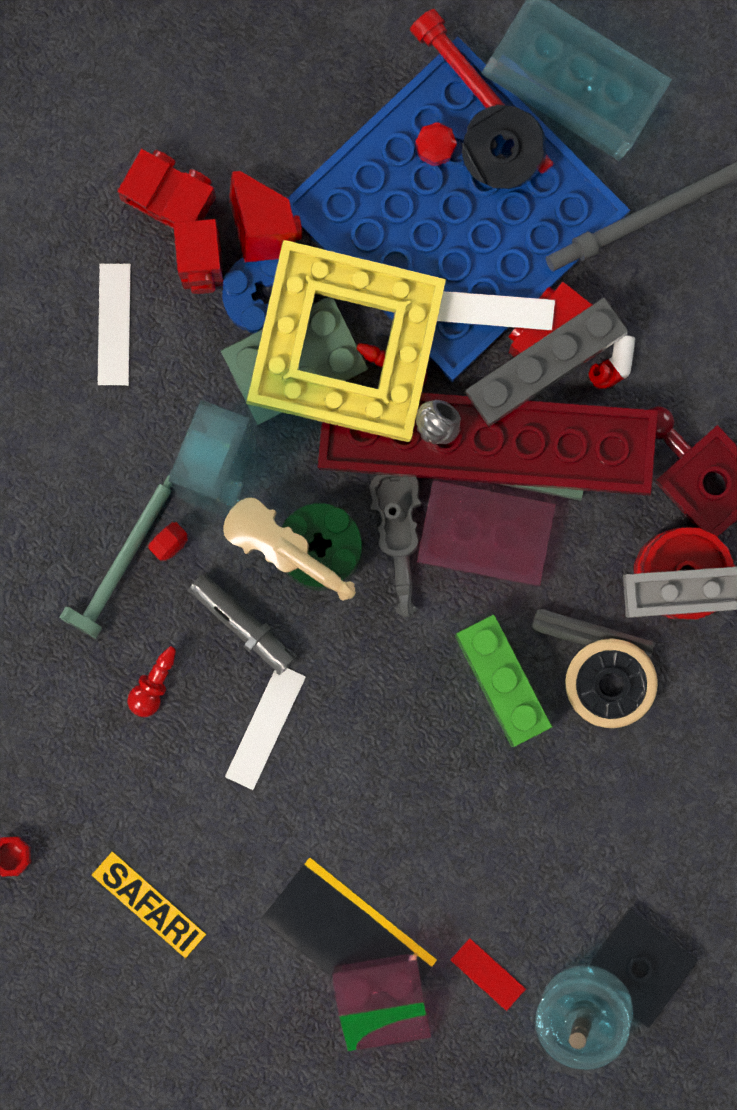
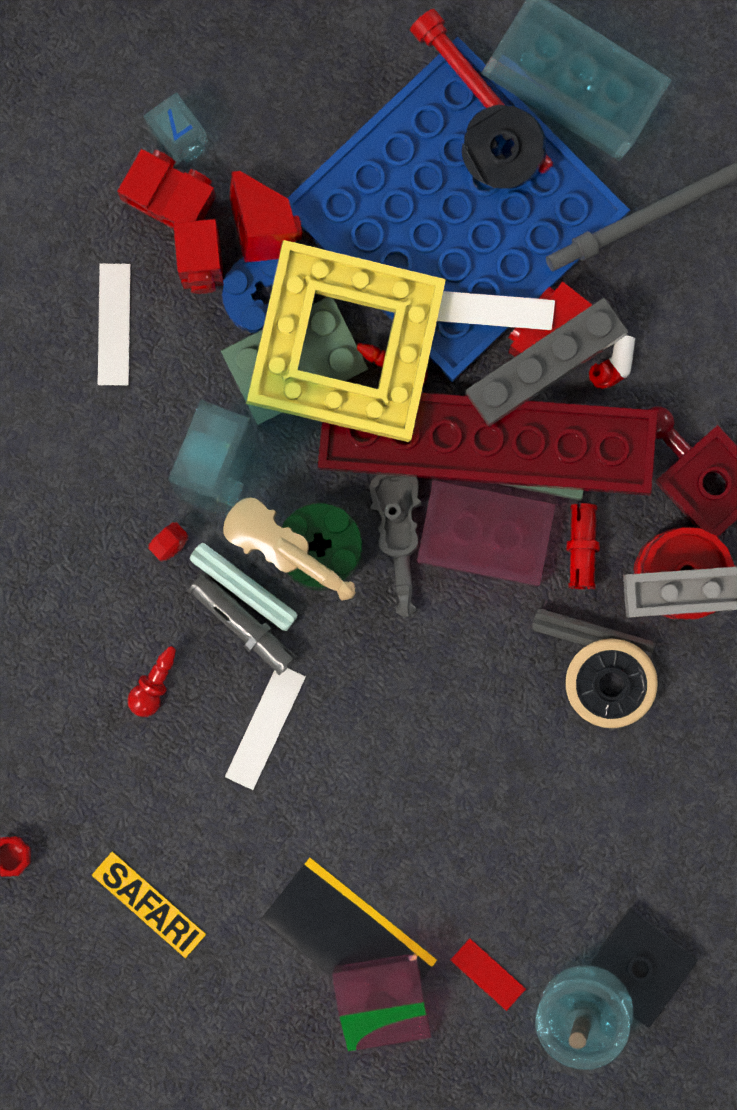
(86, 622): sand green piece -> none
(176, 129): none -> clear light blue brick
(243, 586): none -> light aqua axle
(435, 144): red tile -> none
(438, 422): flat silver piece -> none
(503, 681): bright green brick -> none
(583, 546): none -> red pin

